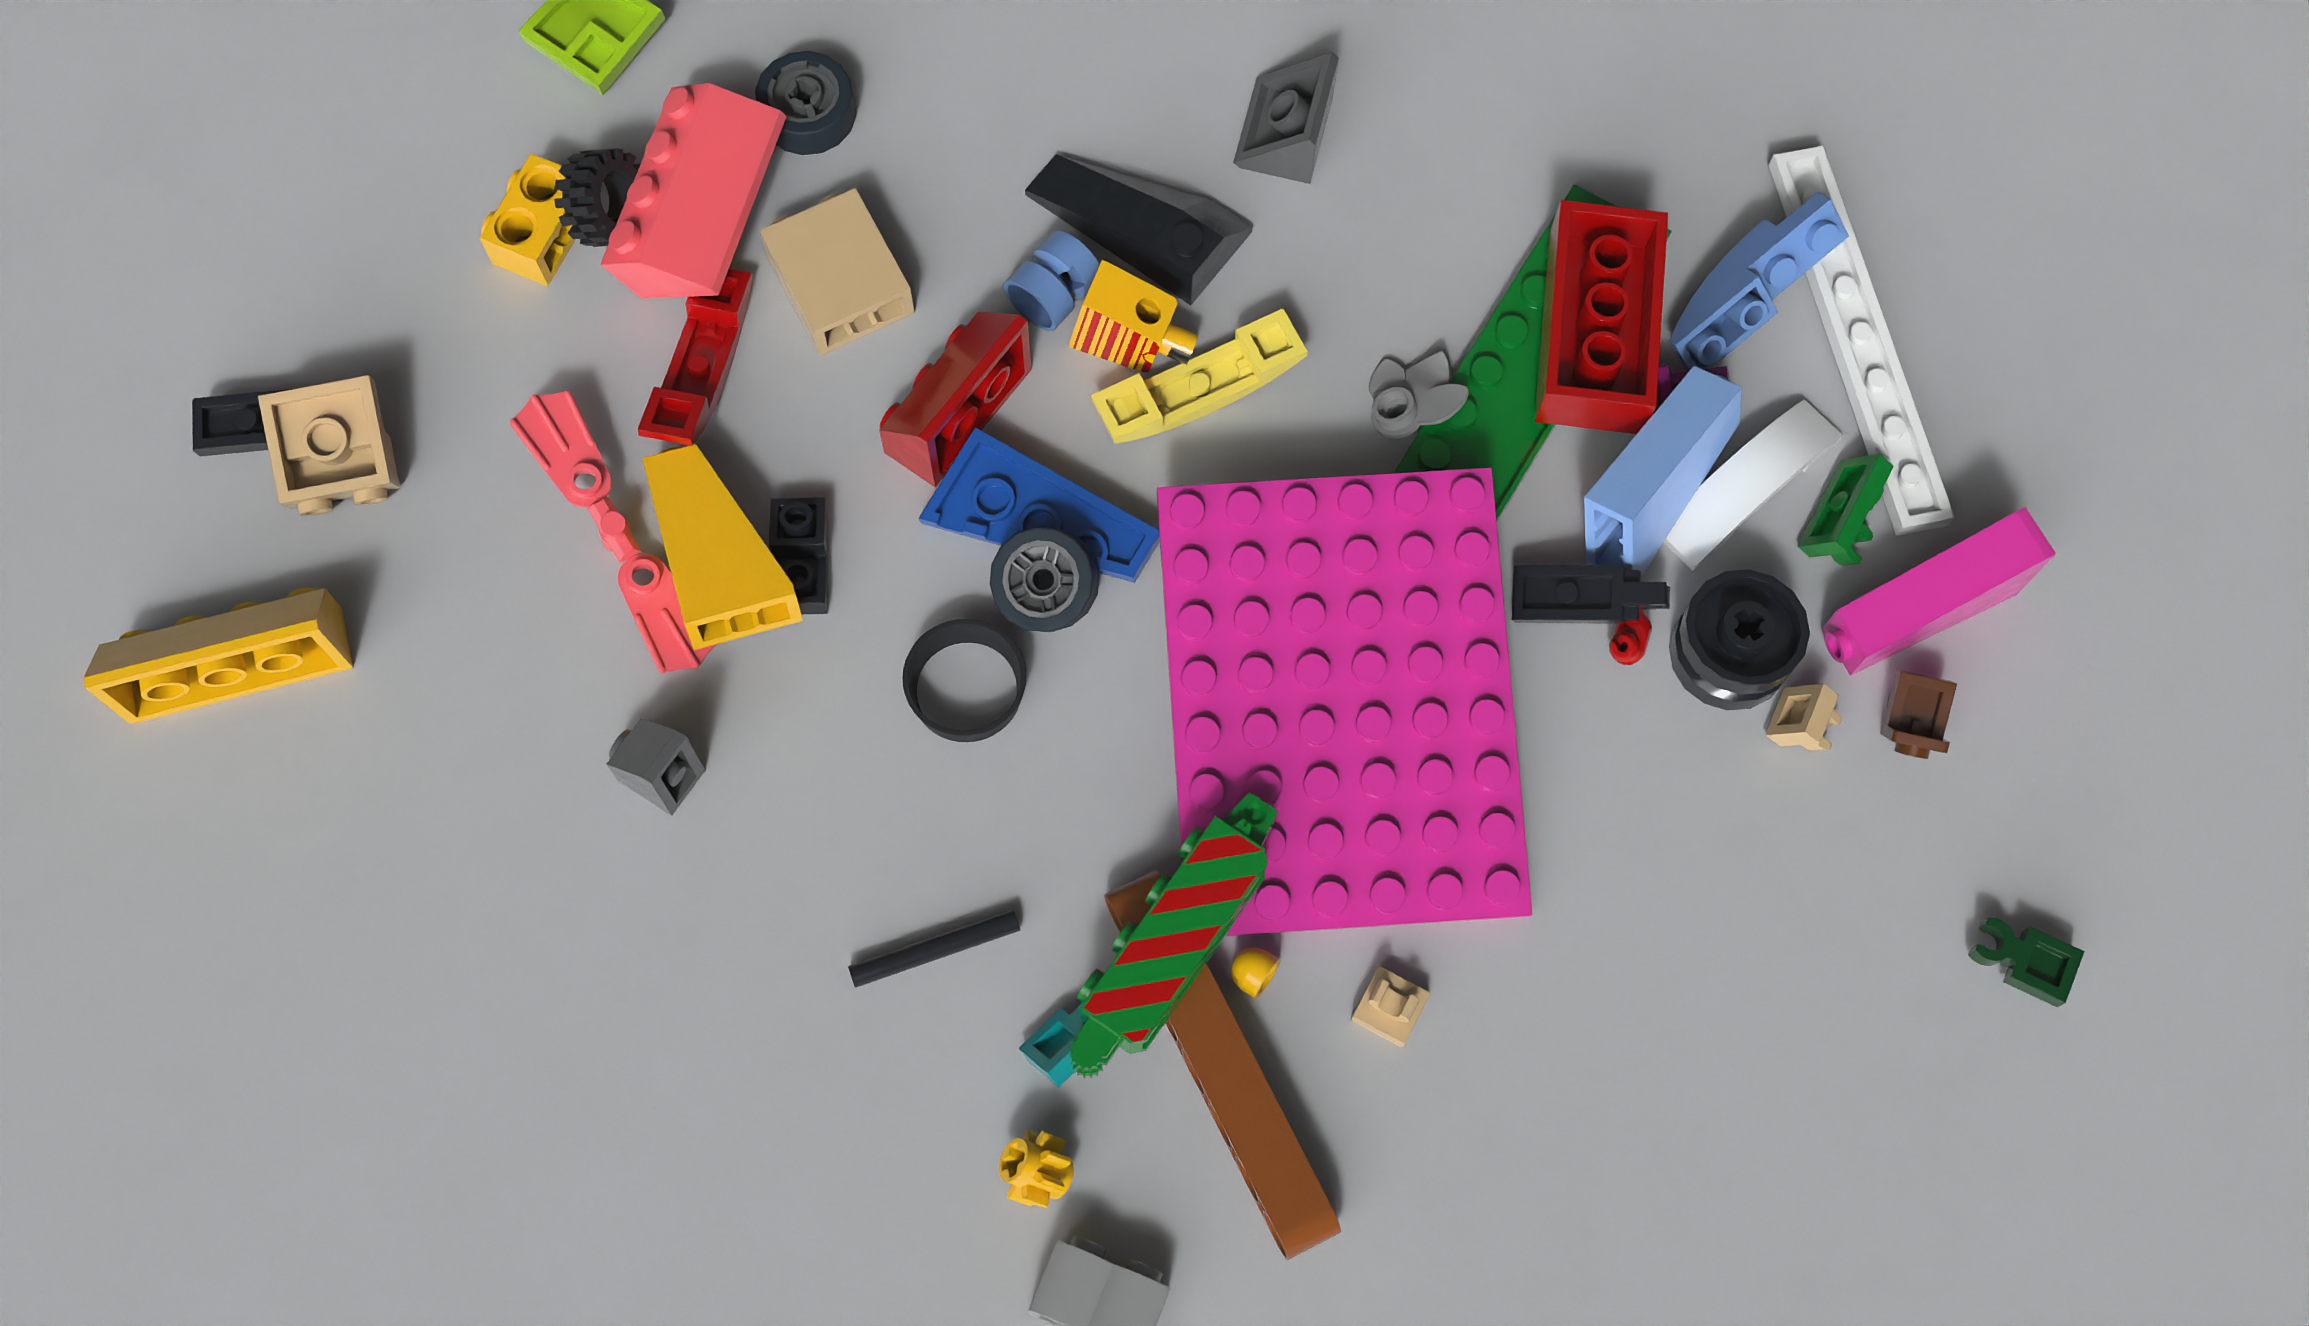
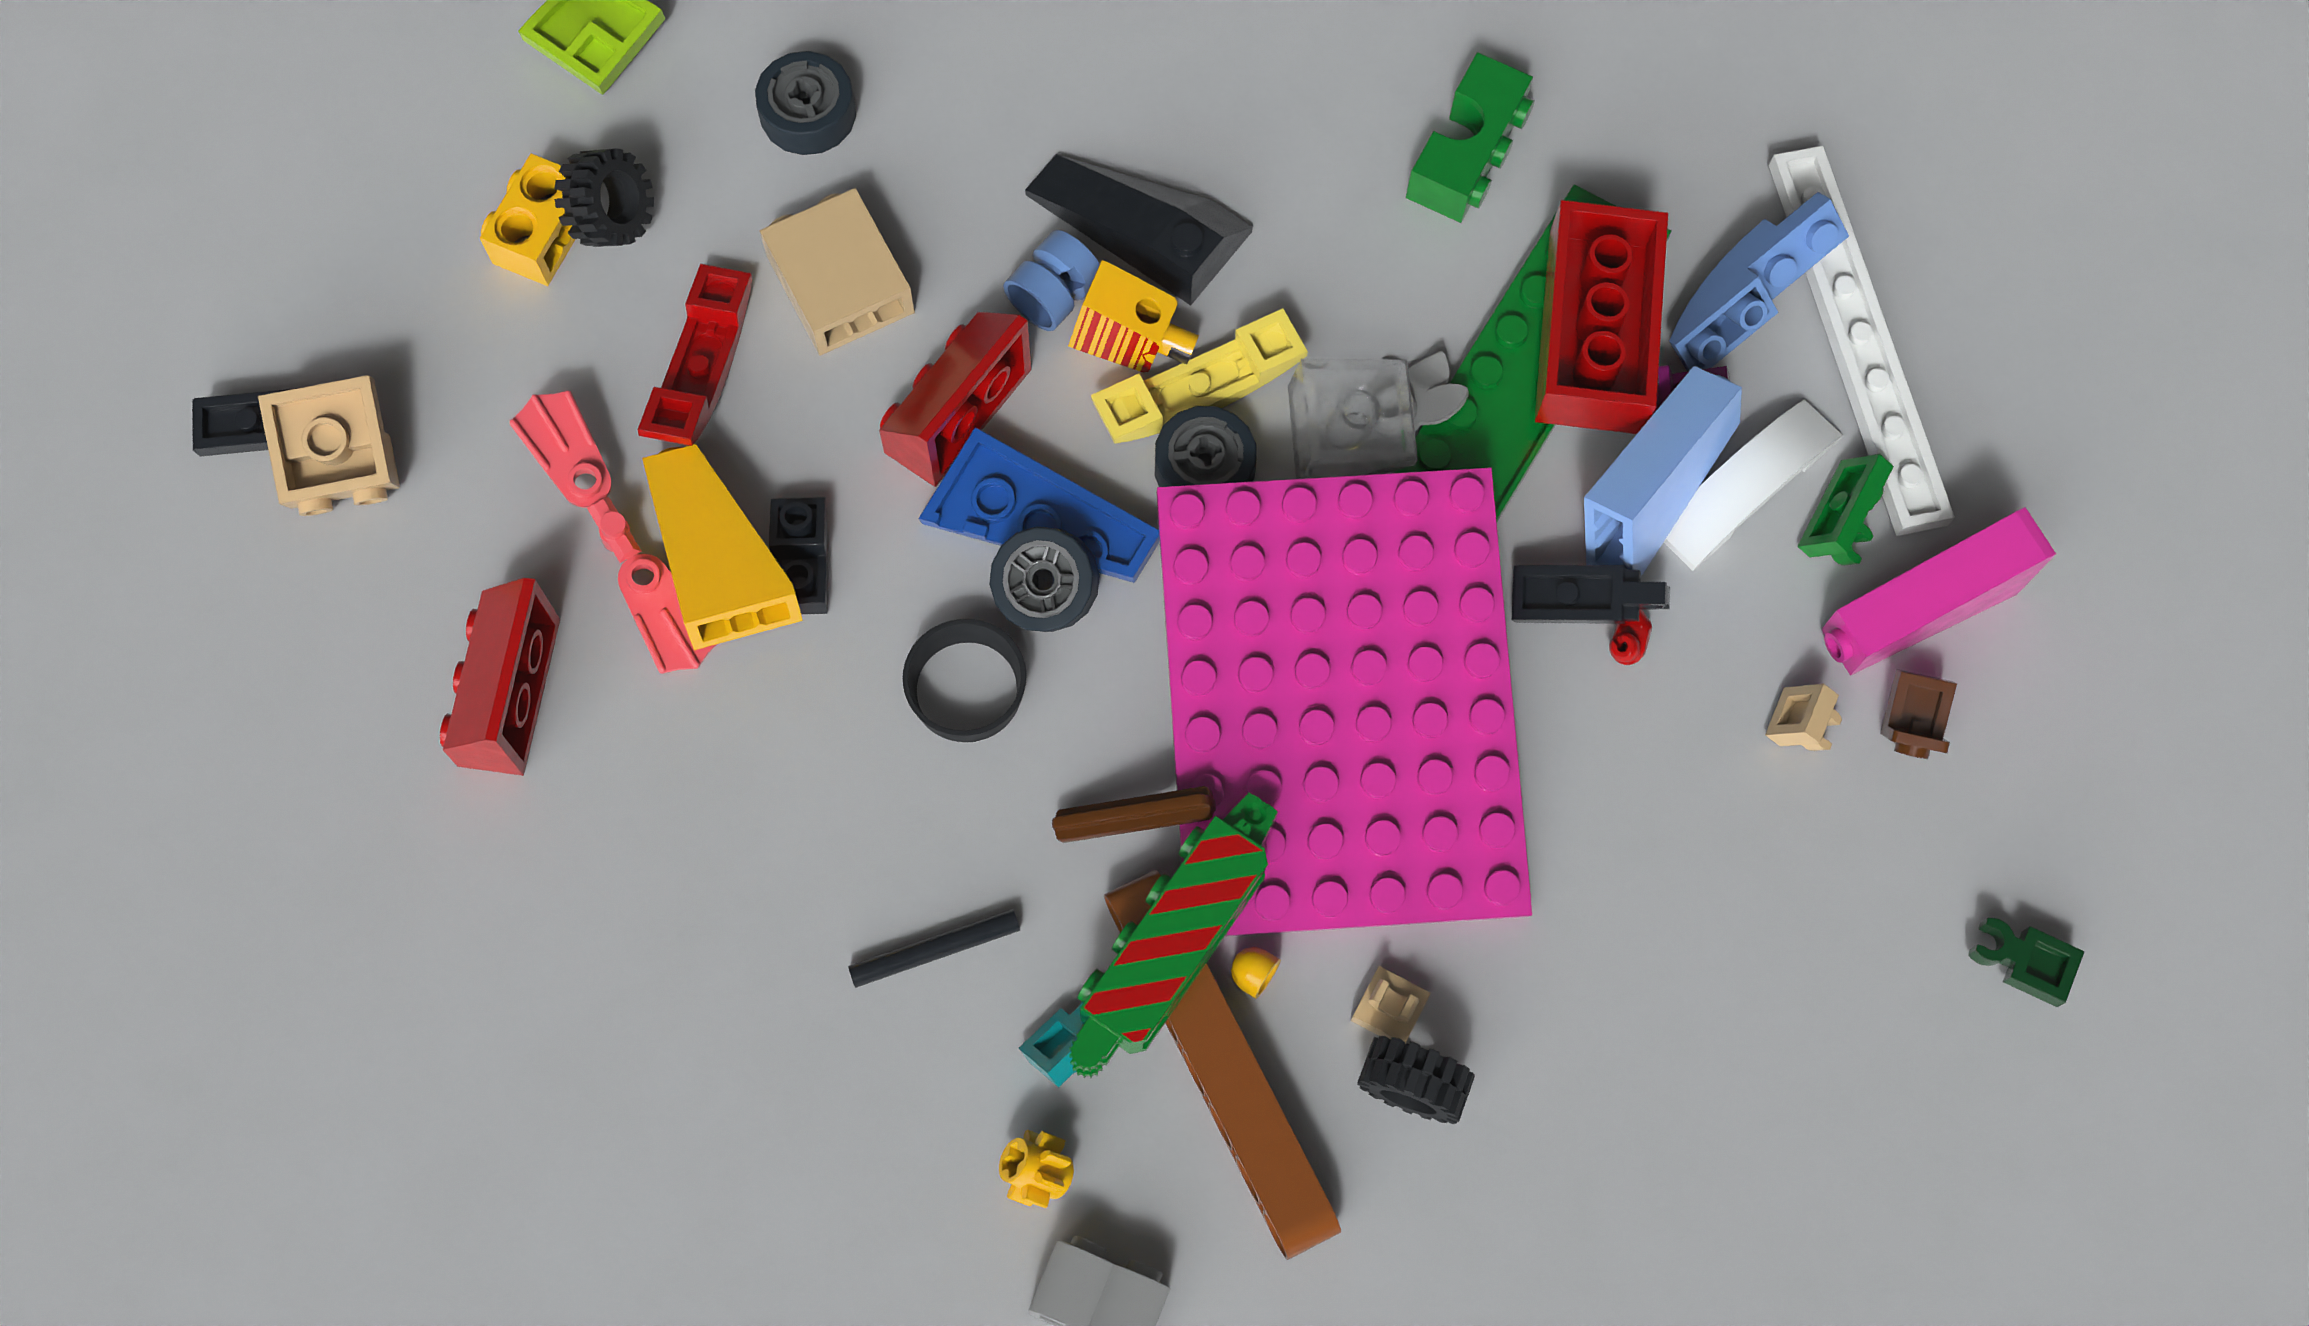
(220, 656): yellow slope -> none
(501, 679): none -> red slope
(655, 764): dark grey slope -> none
(692, 192): coral slope -> none
(1134, 814): none -> reddish brown axle
(1204, 432): none -> wheel
(1288, 119): dark grey slope -> none
(1351, 417): none -> clear slope
(1416, 1079): none -> black tyre
(1453, 171): none -> green arch
(1739, 639): black wheel -> none

